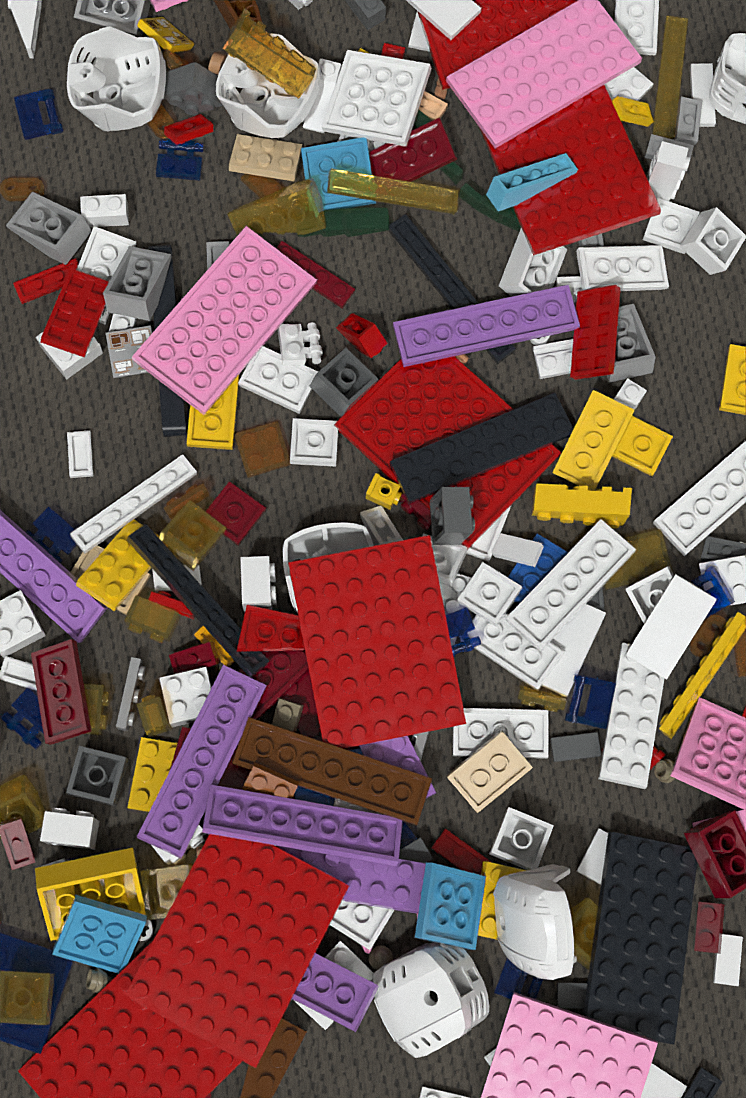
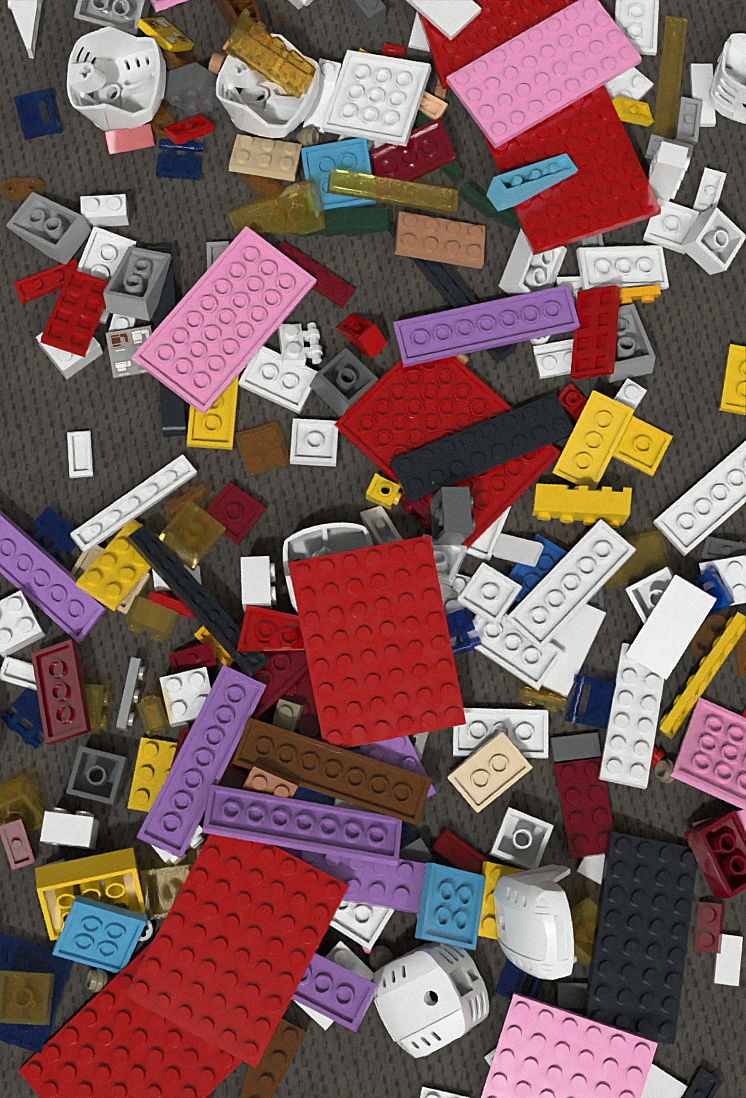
(128, 139): none -> slope
(308, 136): none -> dark tan plate
(440, 240): none -> nougat plate
(572, 401): none -> red slope
(584, 807): none -> dark red plate
(646, 294): none -> light orange plate
(709, 190): none -> white plate

